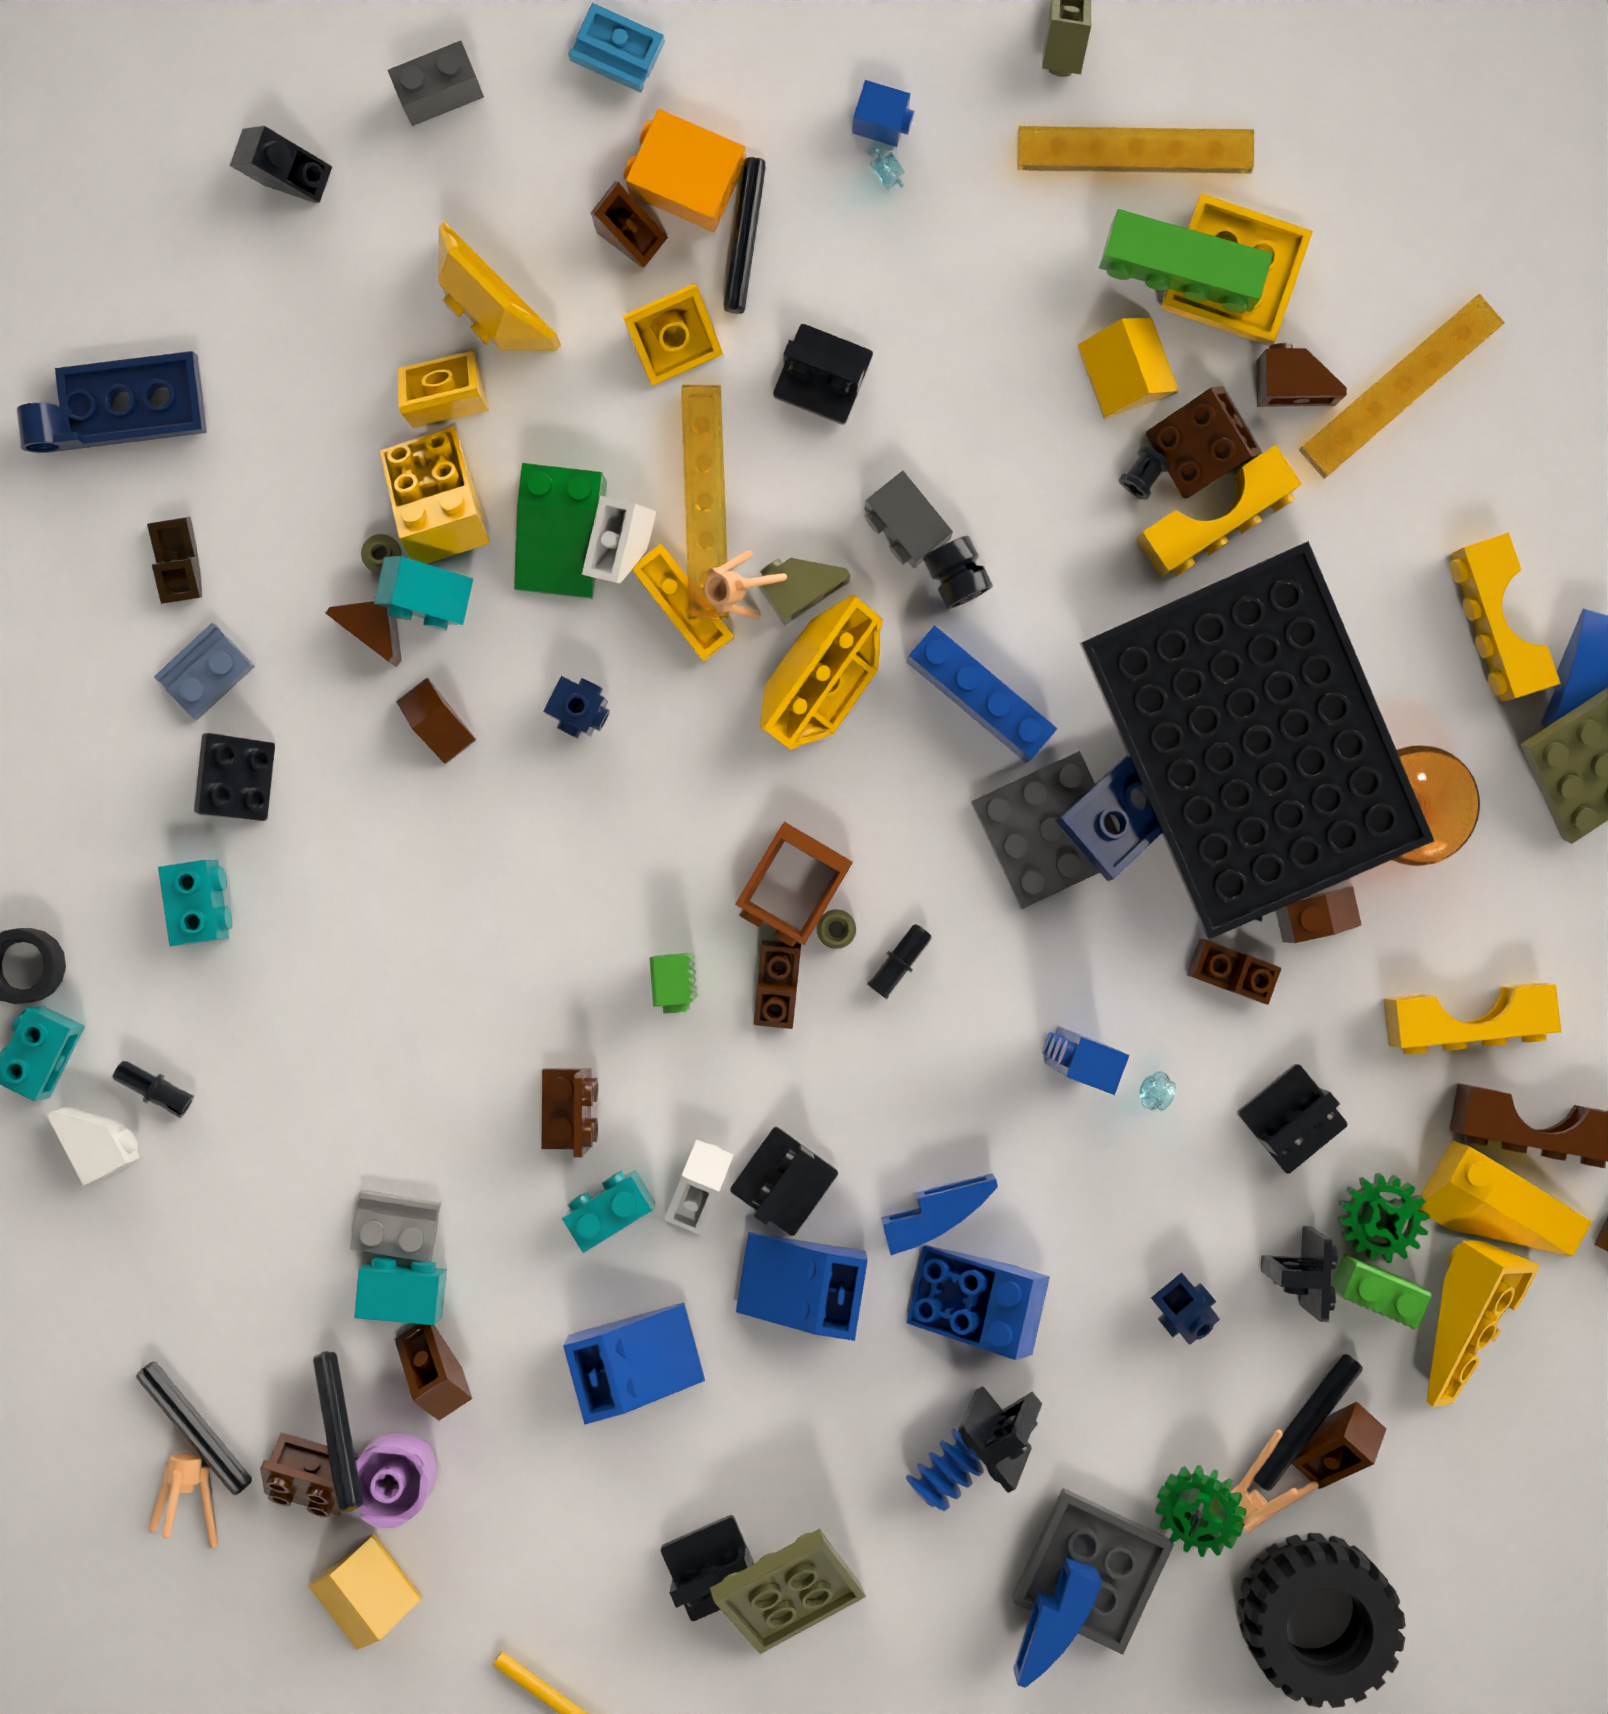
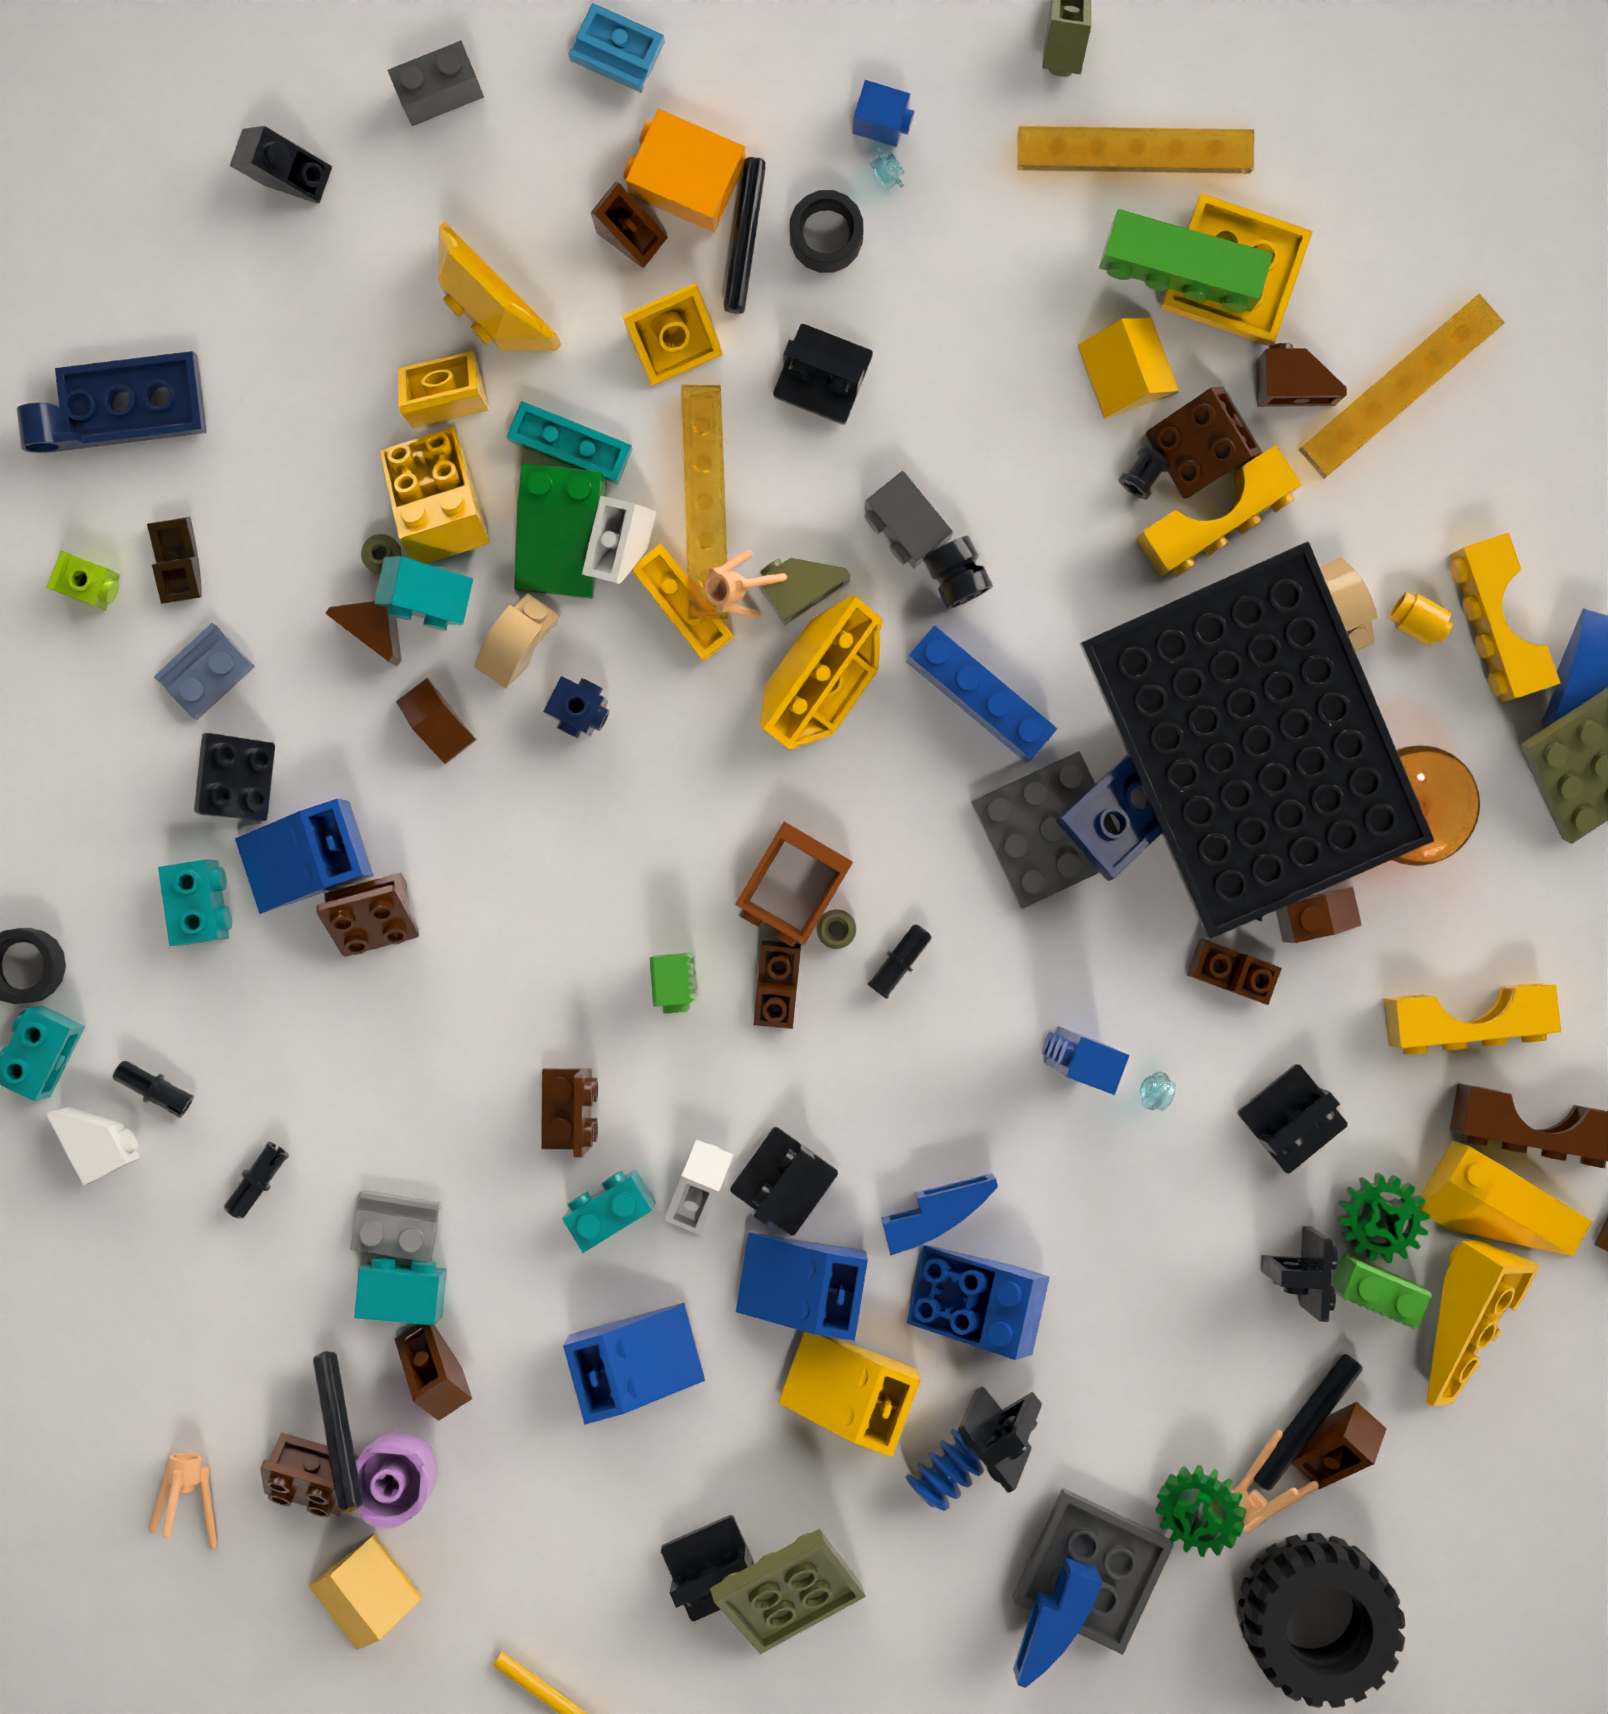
(69, 576): none -> lime brick
(194, 1428): axle -> none
(255, 1180): none -> black axle
(304, 855): none -> blue slope
(368, 915): none -> reddish brown bracket
(513, 640): none -> tan brick
(569, 442): none -> teal plate
(826, 201): none -> black tyre
(851, 1391): none -> yellow slope
(1186, 1309): dark blue brick -> none
(1352, 601): none -> tan brick
(1421, 618): none -> yellow brick

